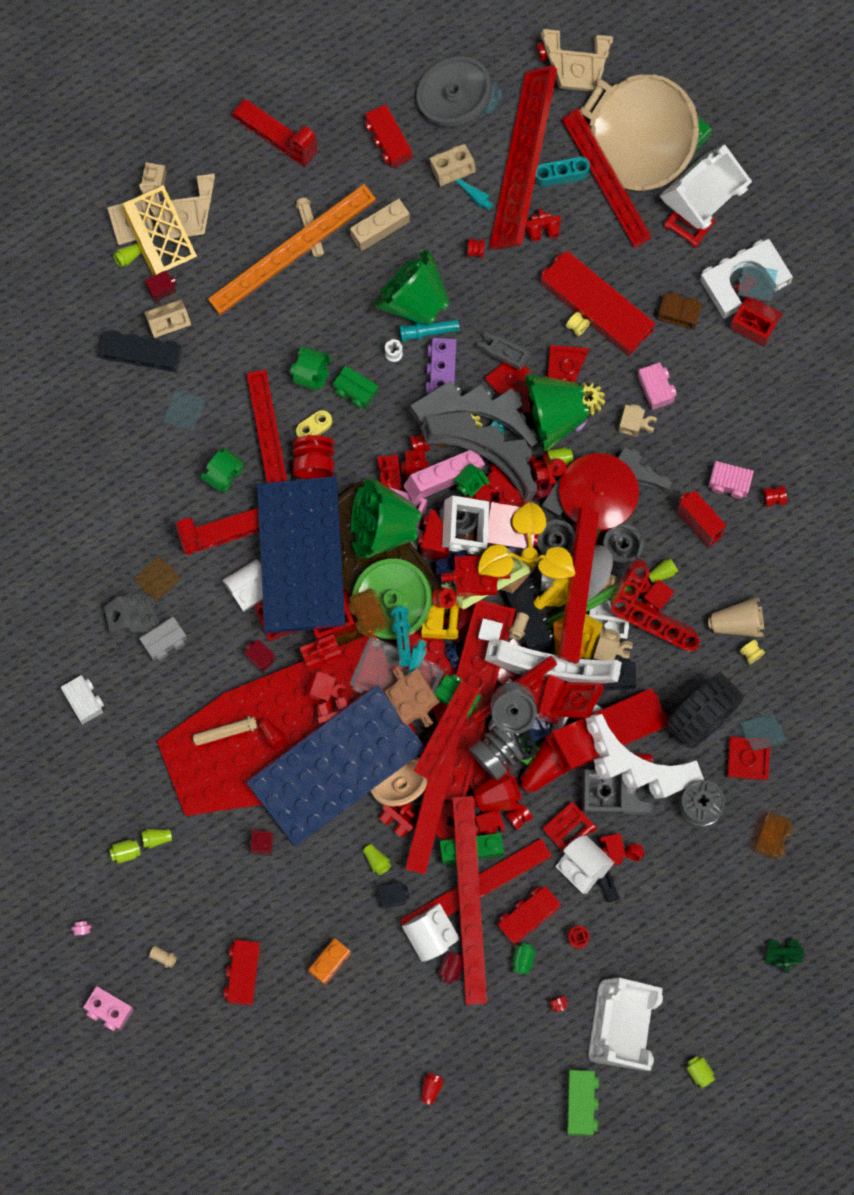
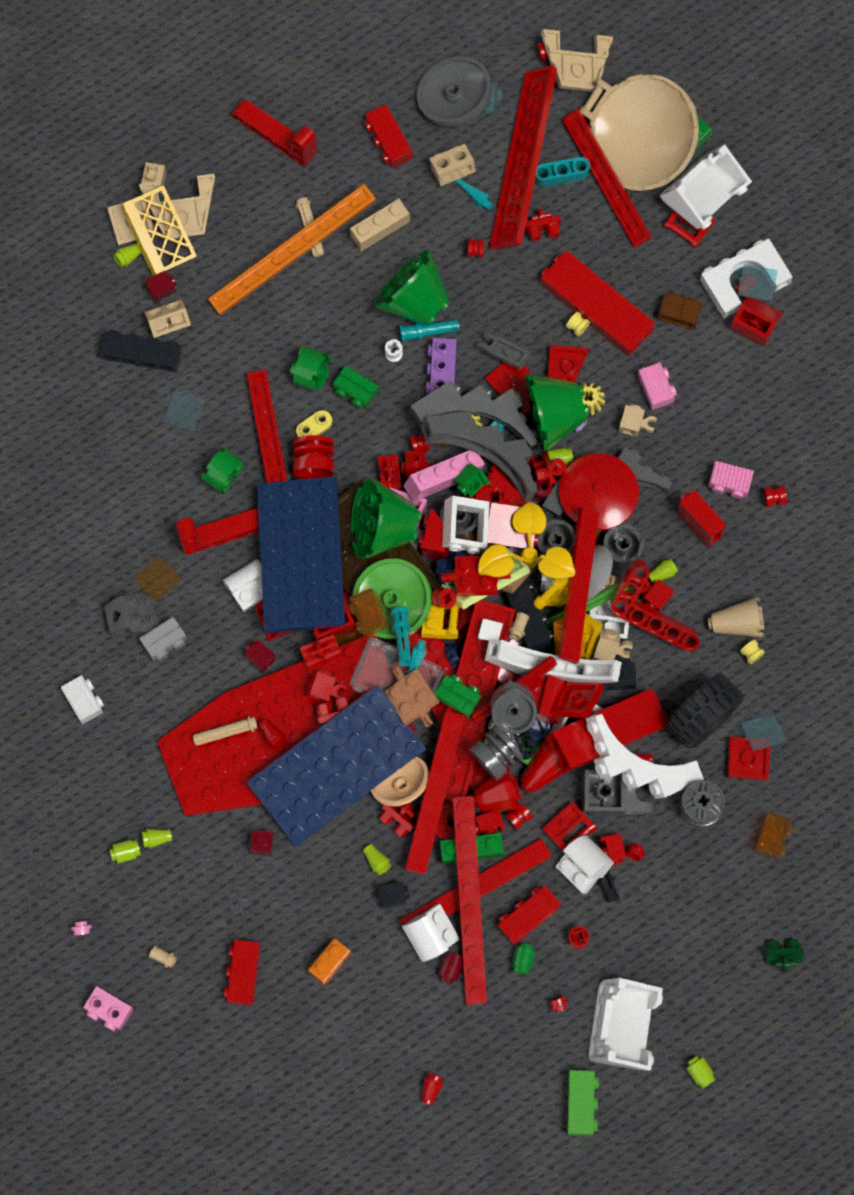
(446, 730): red plate -> none

